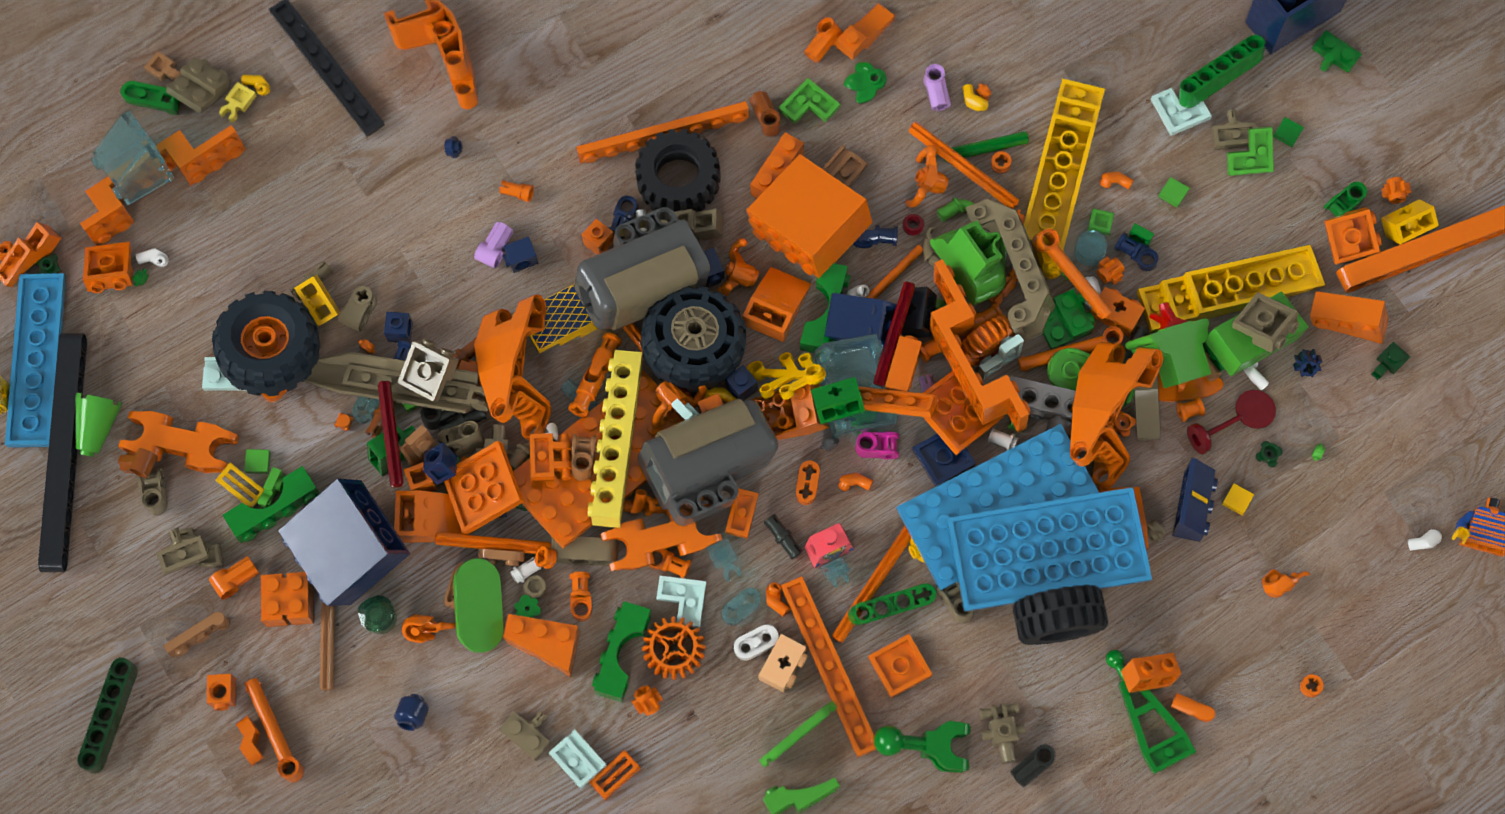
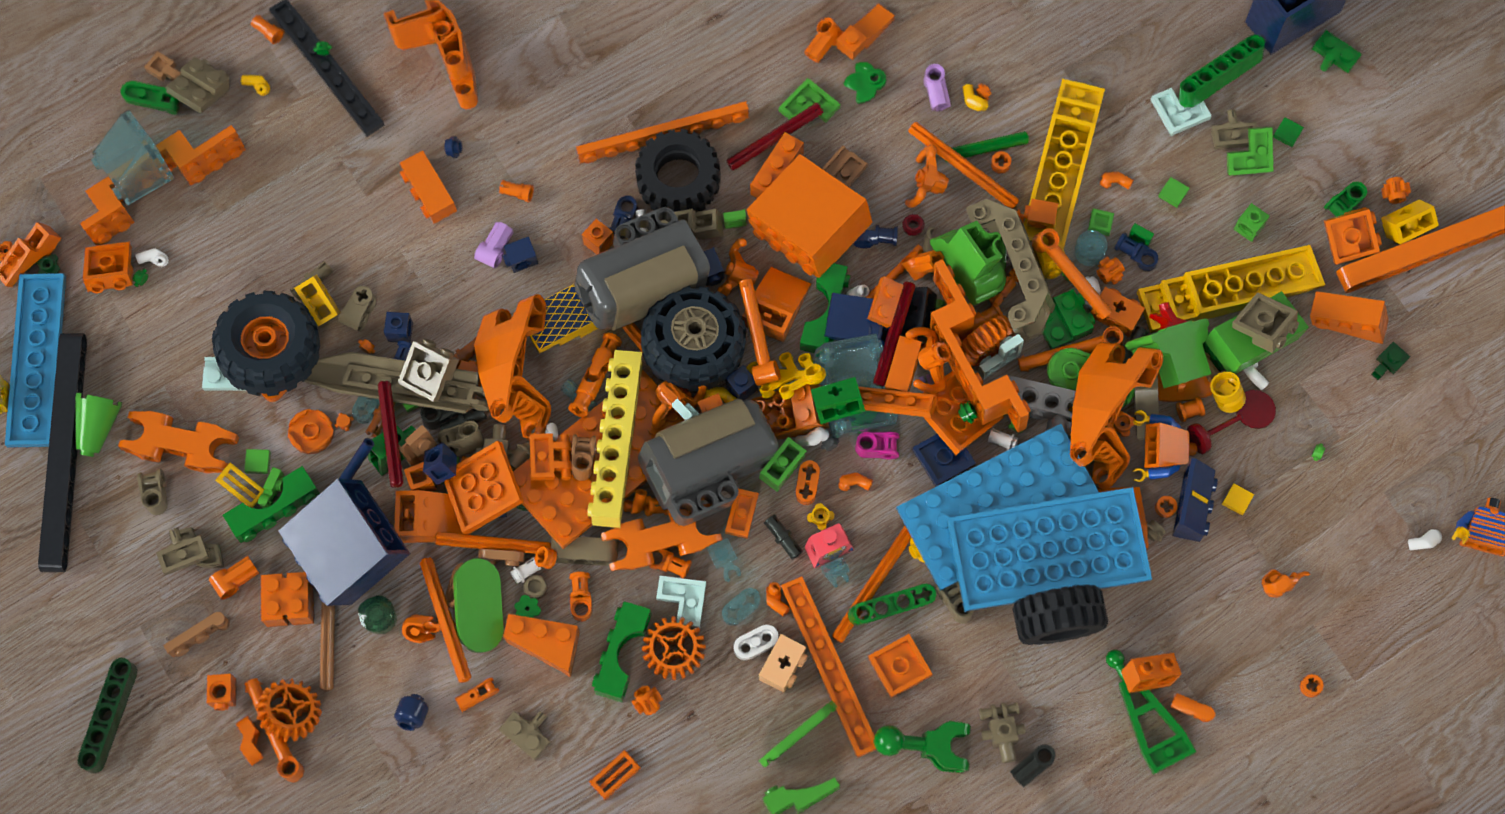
(138, 463): dark orange piece -> none
(237, 99): light yellow plate -> none
(270, 31): none -> orange pin
(305, 703): none -> orange gear
(310, 431): none -> orange tile
(322, 48): none -> green piece
(358, 458): none -> dark blue piece
(427, 187): none -> orange brick
(445, 620): none -> orange axle
(473, 696): none -> orange bar
(577, 759): light aqua plate -> none
(735, 219): none -> bright green tile
(765, 113): dark orange piece -> none
(765, 370): none -> orange piece
(774, 136): none -> dark red axle
(782, 464): none -> bright green brick
(813, 437): none -> white arm
(814, 518): none -> yellow plate
(885, 302): none -> orange plate
(920, 264): none -> orange piece
(931, 359): none -> orange piece
(952, 208): bright green piece -> none
(967, 412): none -> green plate
(1041, 214): none -> orange brick
(1161, 511): none -> orange bush
(1165, 446): none -> orange torso
(1228, 392): none -> yellow wheel
(1251, 222): none -> bright green brick
(1275, 452): dark green plate -> none
(1307, 363): dark blue gear -> none

